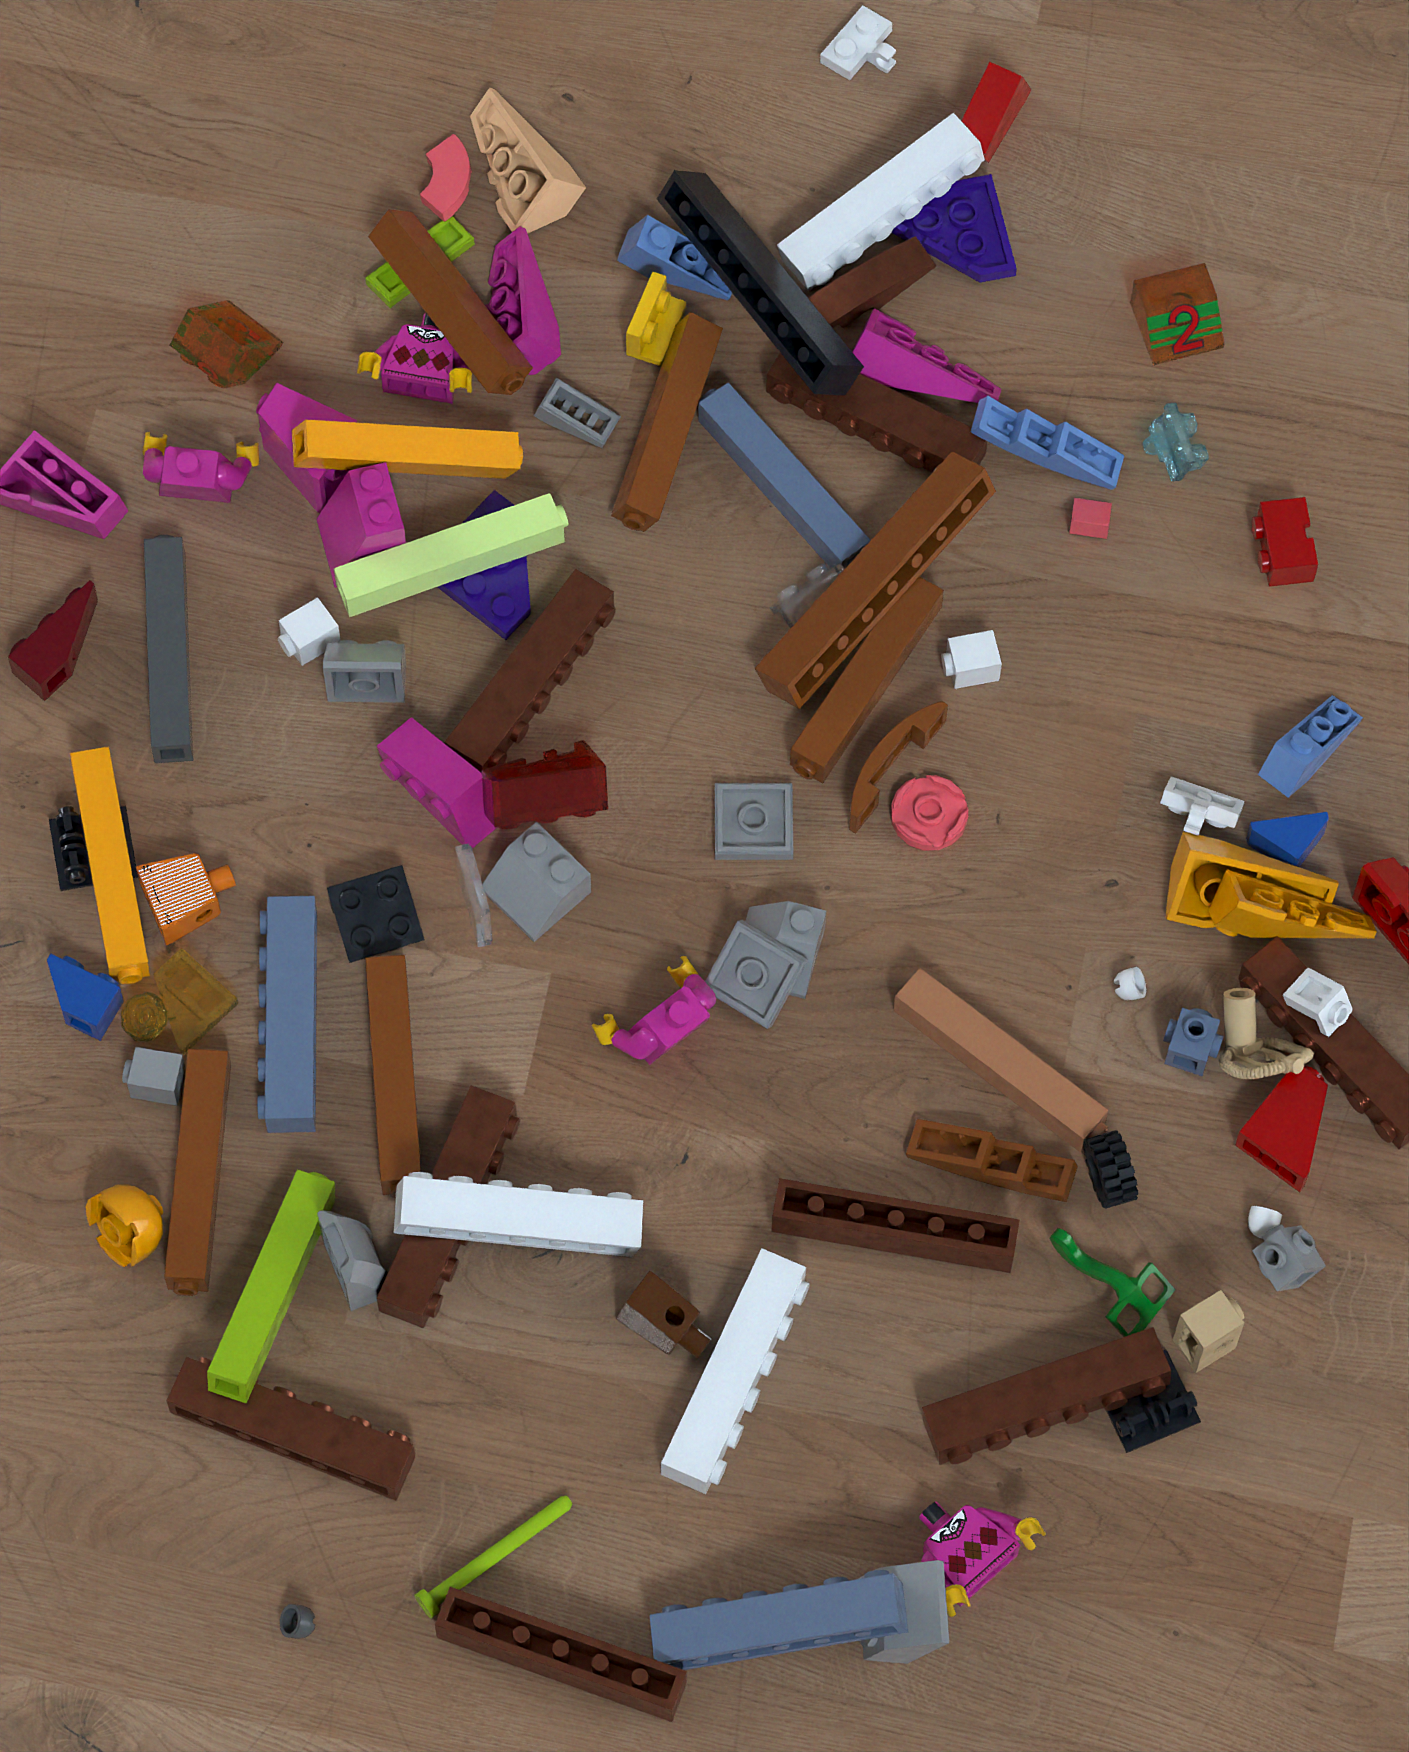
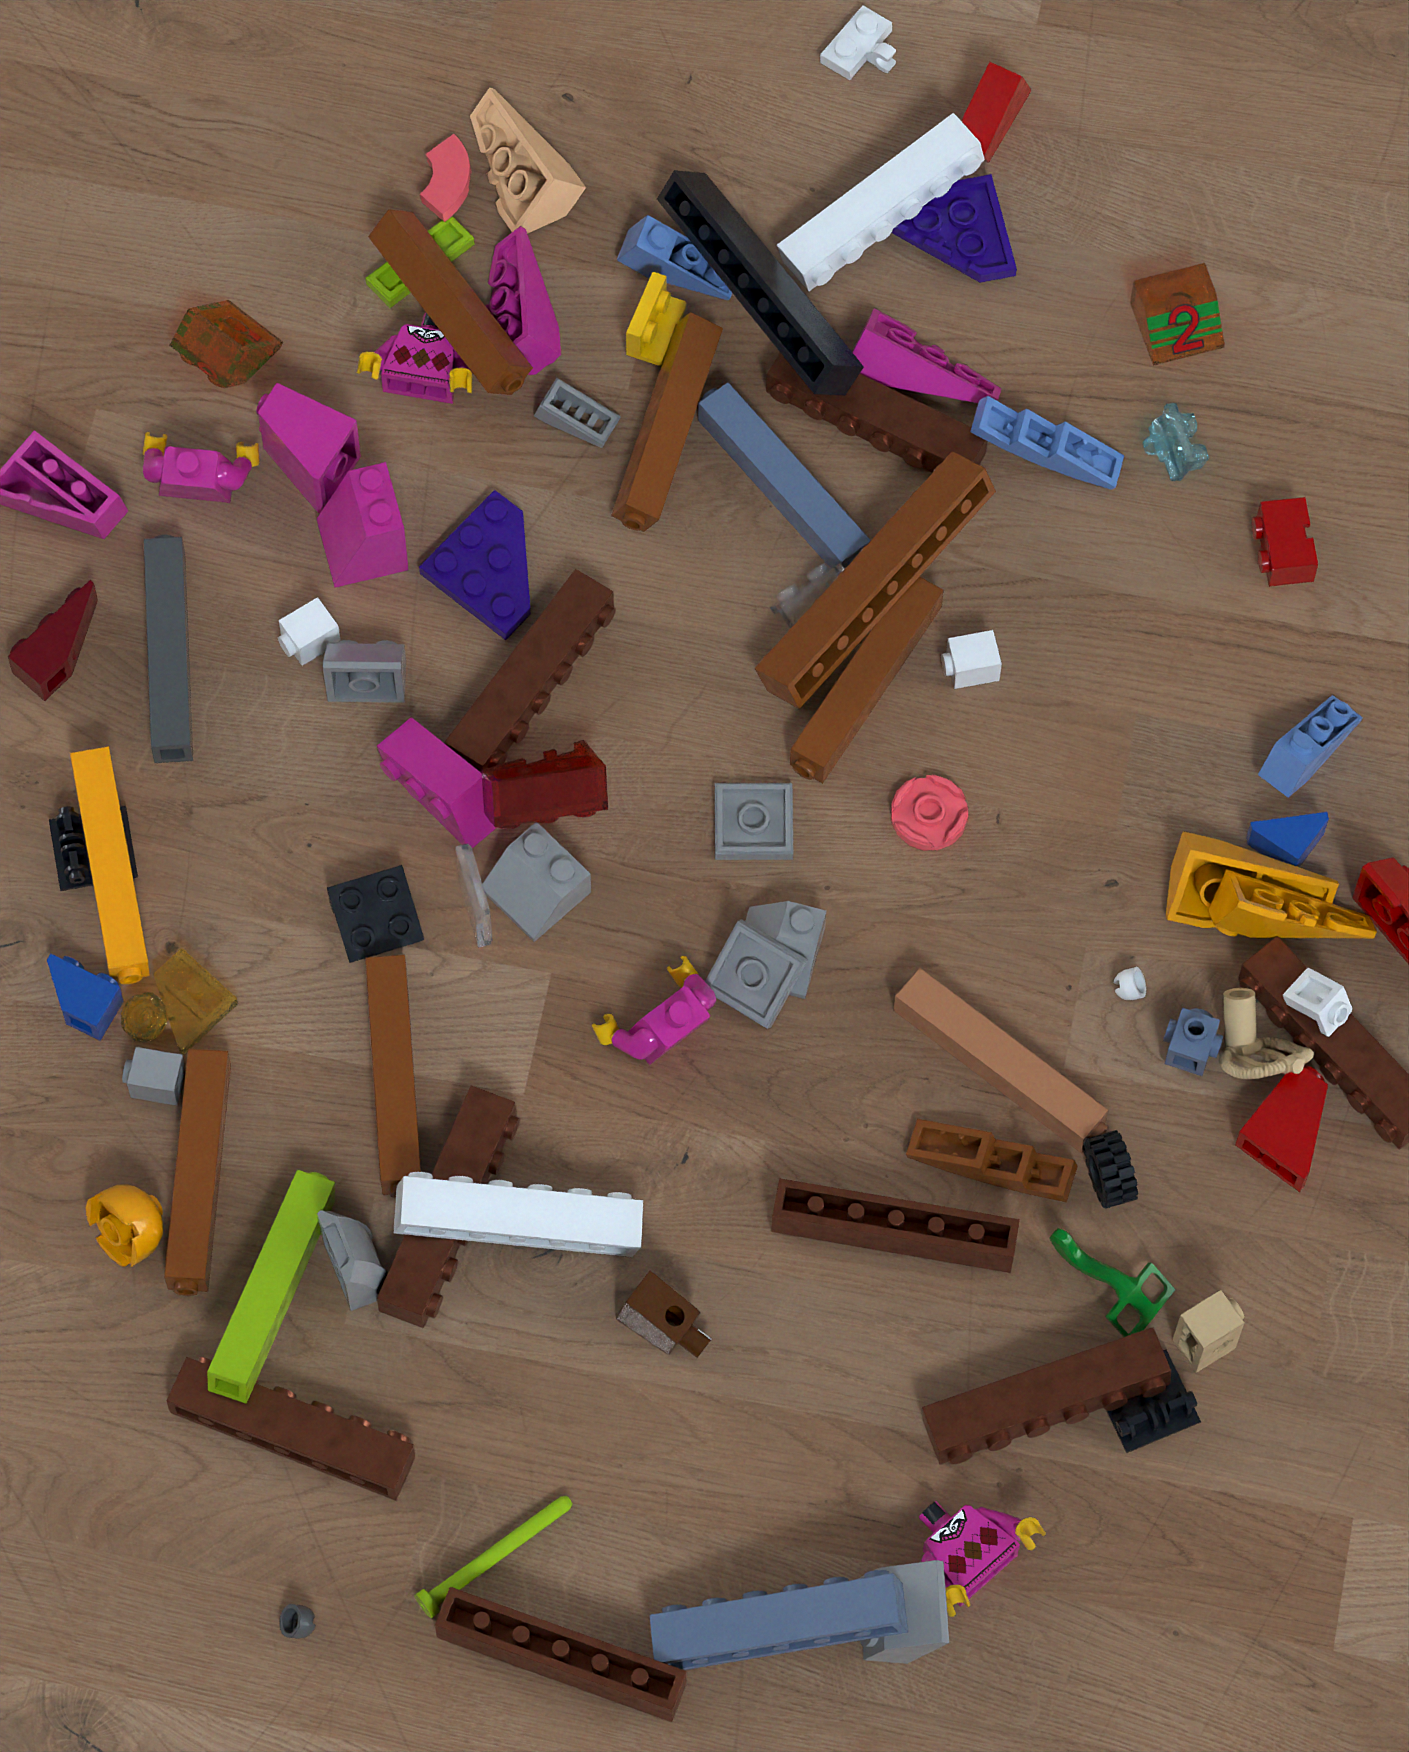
(182, 893): orange torso -> none
(290, 1014): sand blue brick -> none
(406, 449): light orange brick -> none
(450, 554): yellowish green brick -> none
(734, 1371): white brick -> none
(873, 283): copper slope -> none
(919, 729): dark orange slope -> none
(1090, 518): coral slope -> none
(1201, 804): white plate -> none
(1262, 1220): white hinge -> none
(1288, 1257): light grey brick -> none

